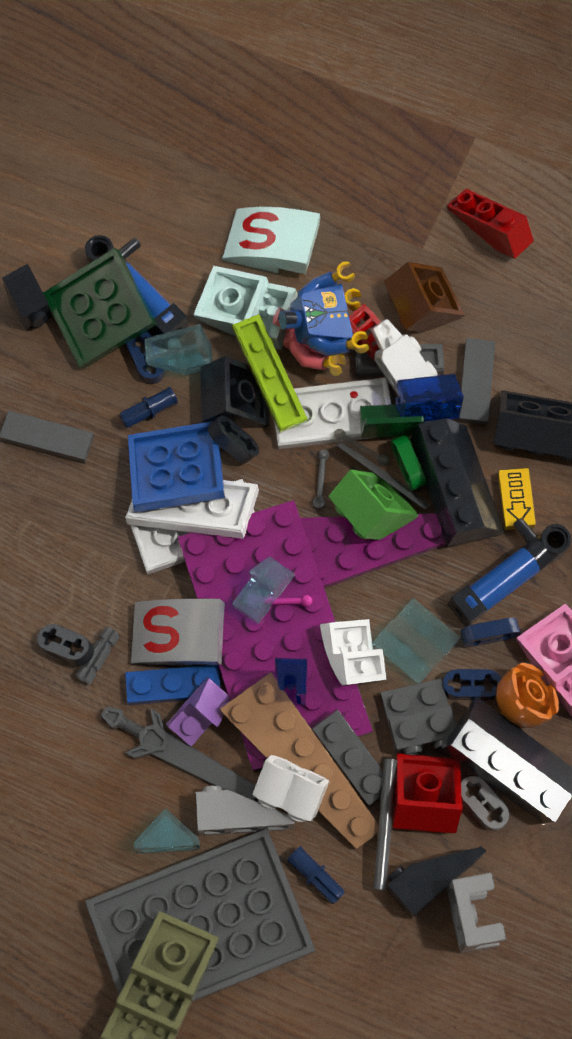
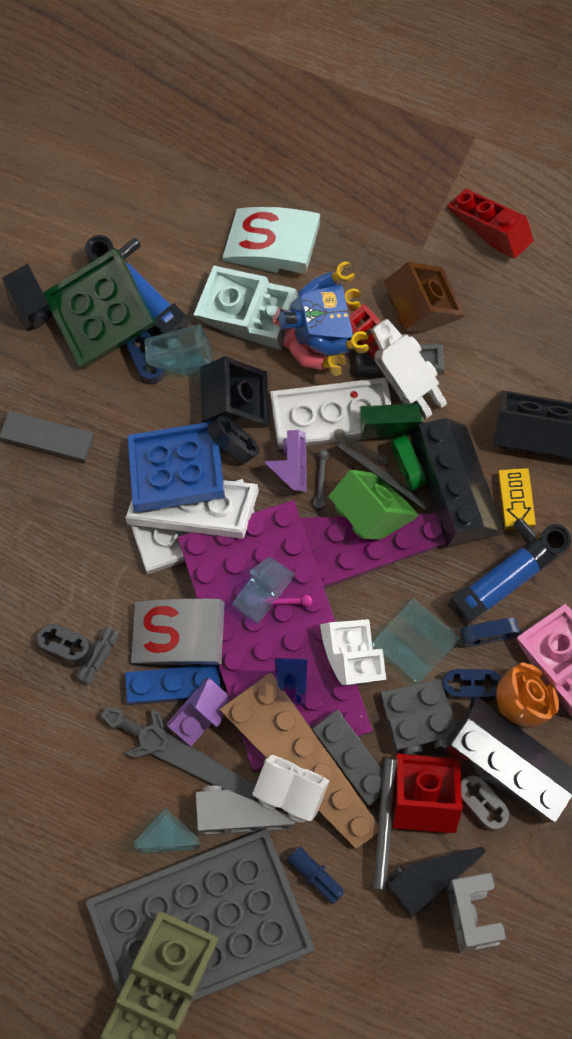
(148, 407): dark blue axle -> none
(269, 373): lime tile -> none
(294, 469): none -> medium lavender slope
(430, 397): clear blue hinge -> none
(477, 381): dark grey tile -> none

